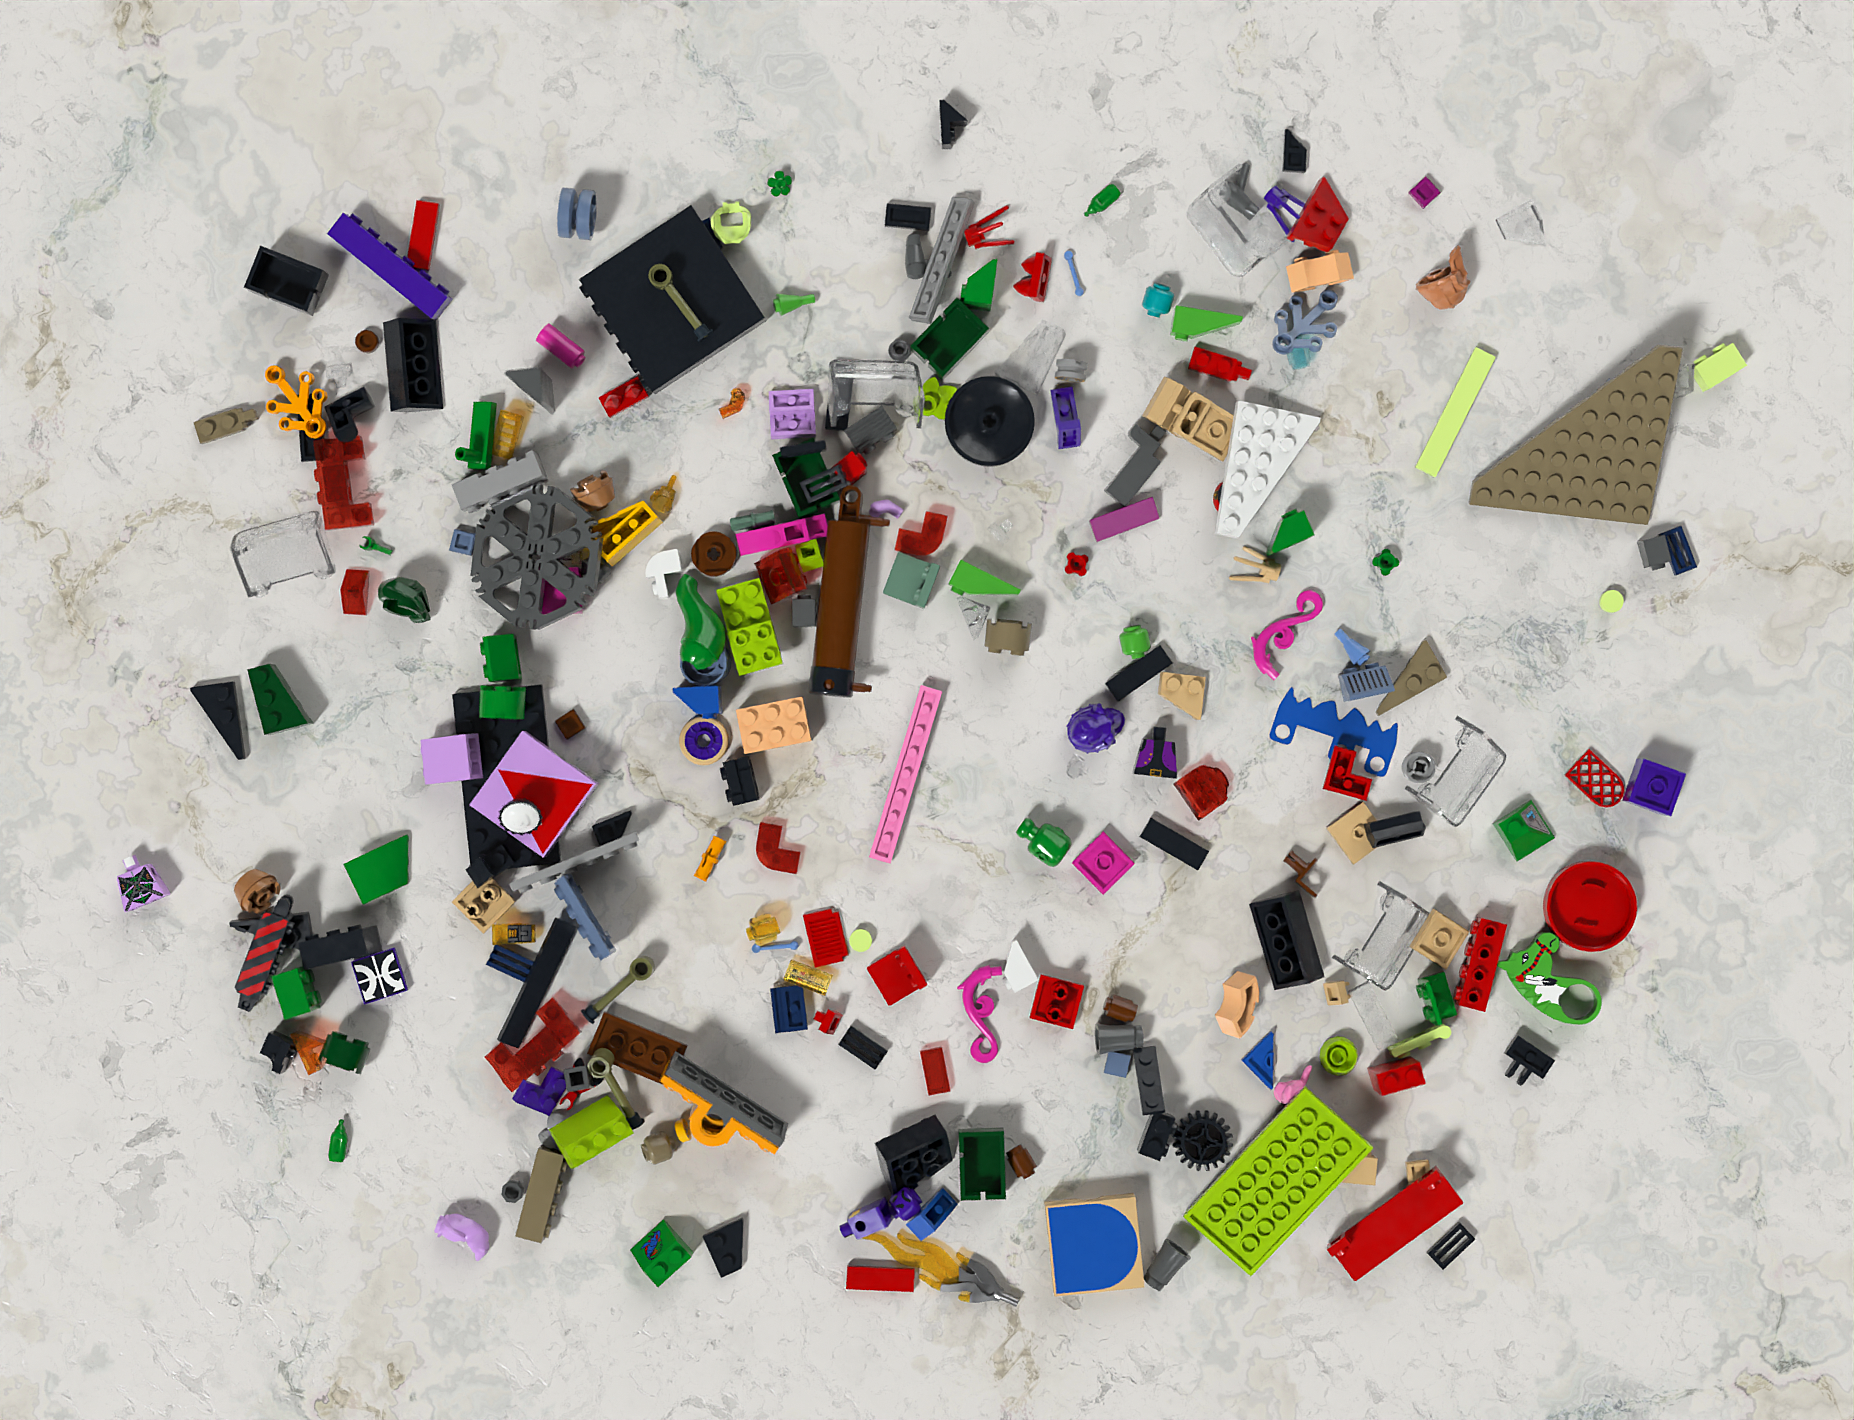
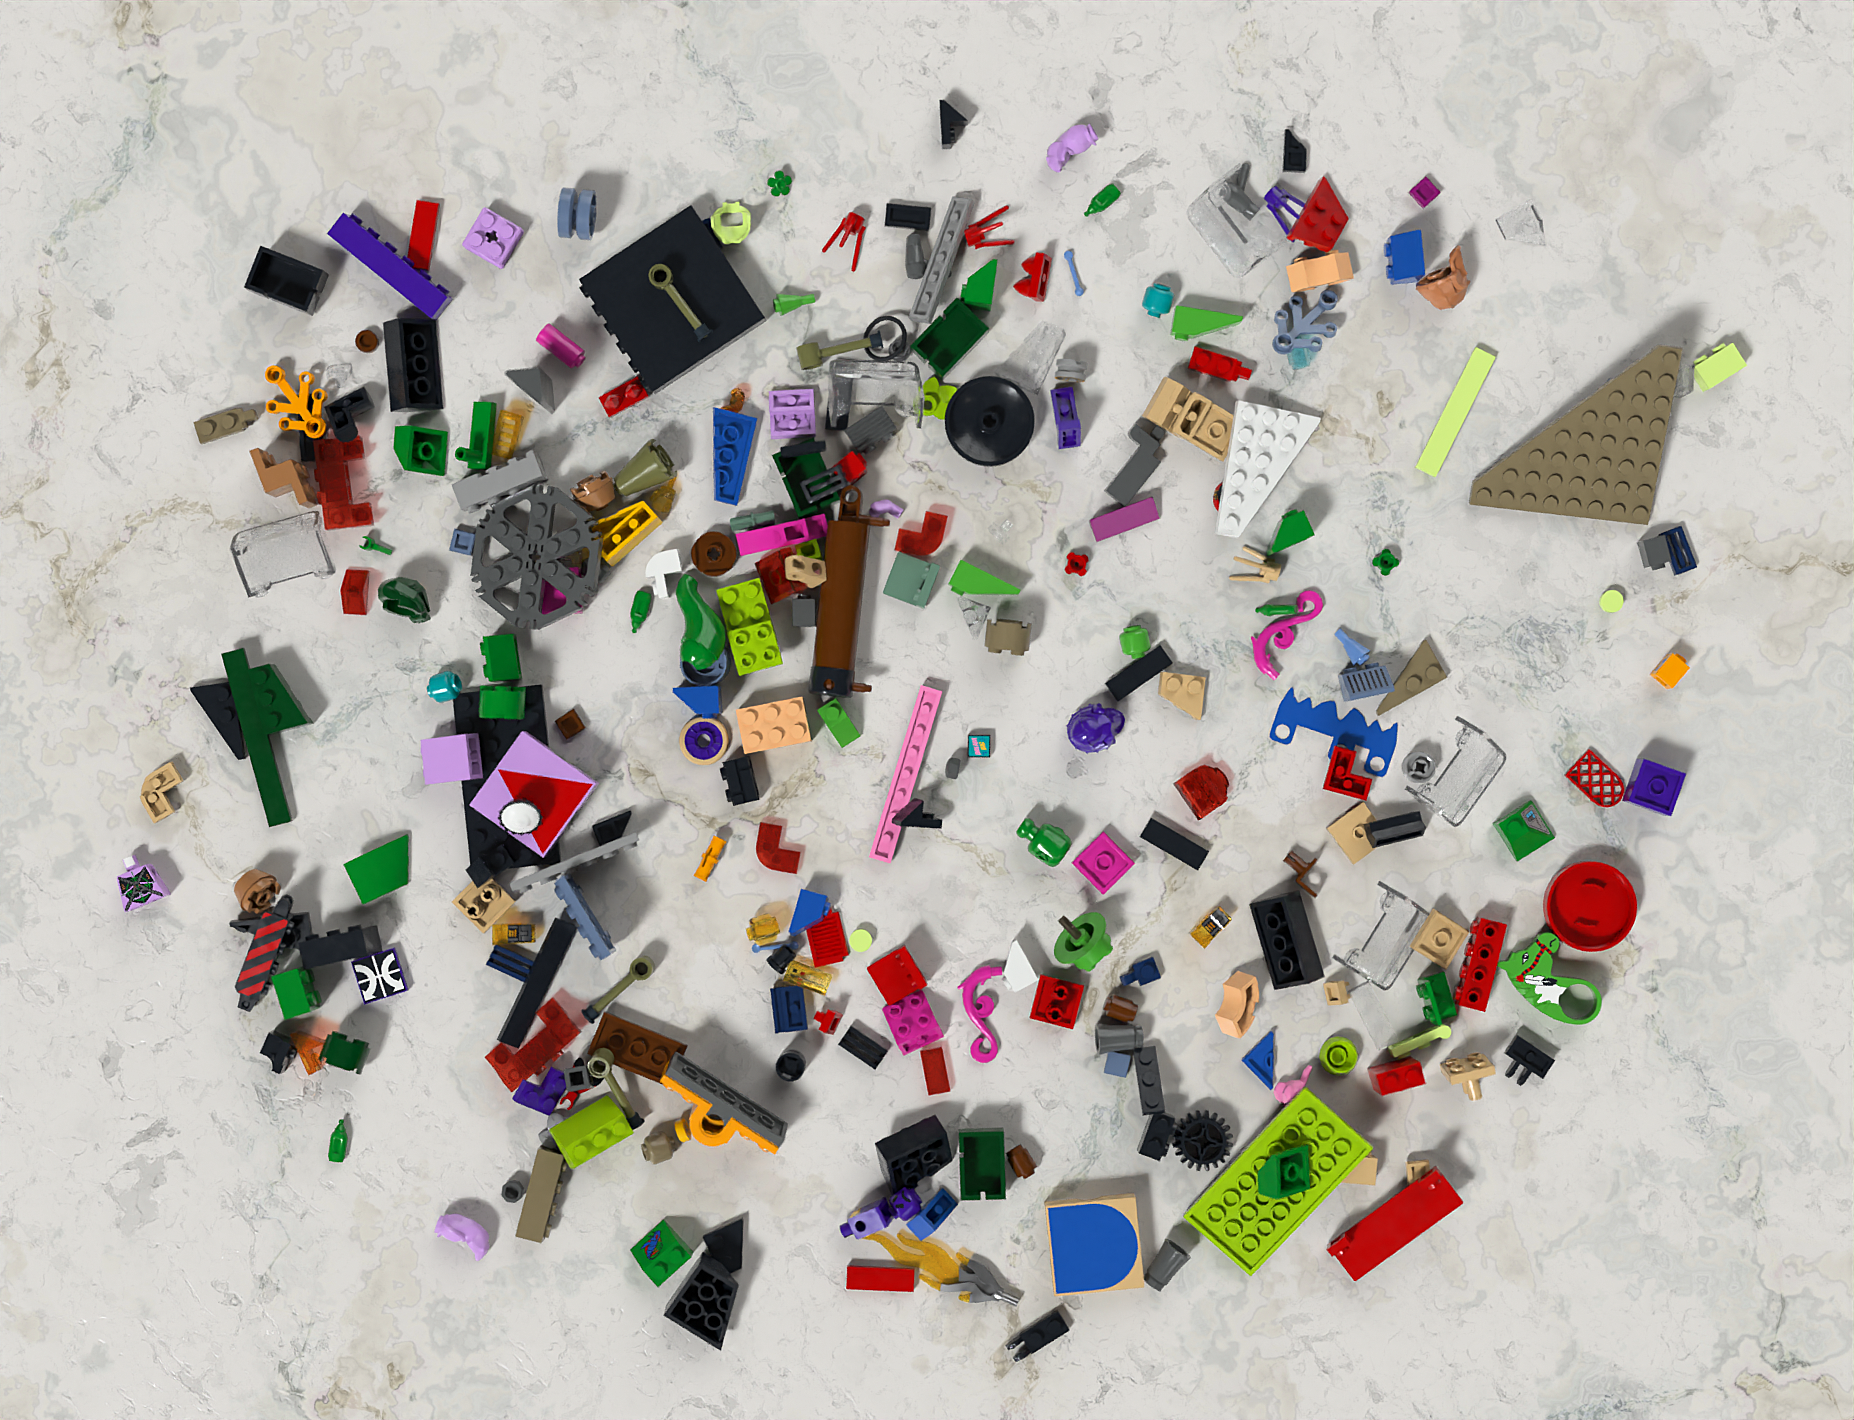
(154, 789): none -> tan plate
(257, 743): none -> dark green tile
(284, 477): none -> medium nougat bracket
(421, 449): none -> green slope
(444, 686): none -> teal head
(497, 251): none -> lavender brick
(639, 609): none -> green piece
(646, 469): none -> olive cone
(704, 1301): none -> black wedge
(731, 451): none -> blue wing
(781, 959): none -> black bush
(790, 1065): none -> black wheel
(803, 569): none -> tan leg
(808, 911): none -> blue slope
(811, 355): none -> olive piece
(838, 723): none -> bright green slope
(851, 225): none -> red plant
(903, 342): none -> black tyre
(912, 1022): none -> dark pink bracket
(913, 816): none -> black slope
(952, 768): none -> dark grey tile
(978, 745): none -> teal tile
(1039, 1335): none -> black hinge
(1073, 141): none -> lavender animal
(1083, 941): none -> bright green piece
(1144, 972): none -> dark blue plate
(1156, 756): torso -> none
(1210, 926): none -> leg
(1271, 609): none -> green piece
(1285, 1173): none -> green slope
(1405, 257): none -> blue slope
(1444, 1239): black tile -> none
(1468, 1072): none -> tan plate
(1670, 670): none -> light orange brick

